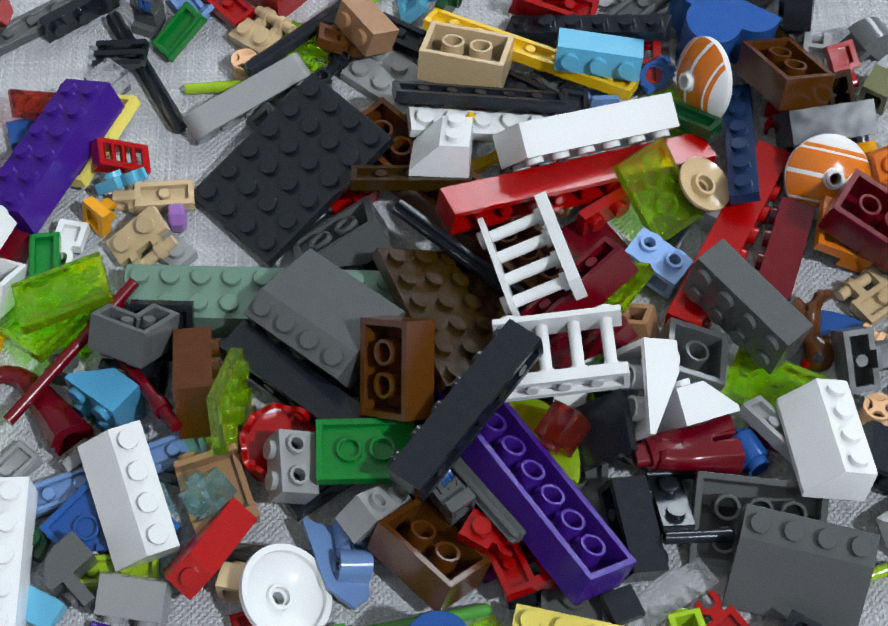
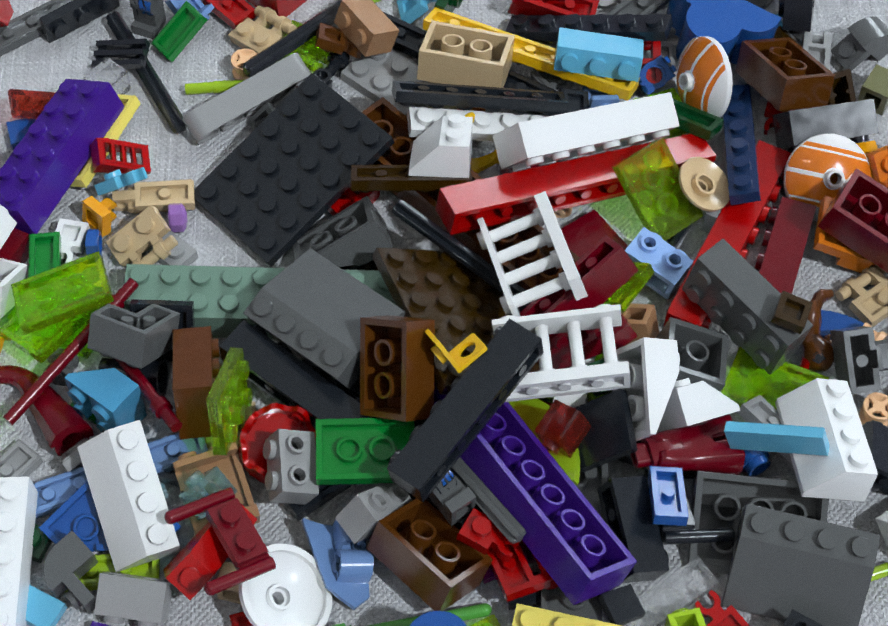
(93, 241): none -> blue tile
(235, 534): none -> dark red plate
(454, 356): none -> yellow bracket
(602, 211): red plate -> none
(667, 496): none -> plate
(777, 438): none -> medium azure tile
(791, 312): none -> dark brown plate
(841, 57): plate -> none

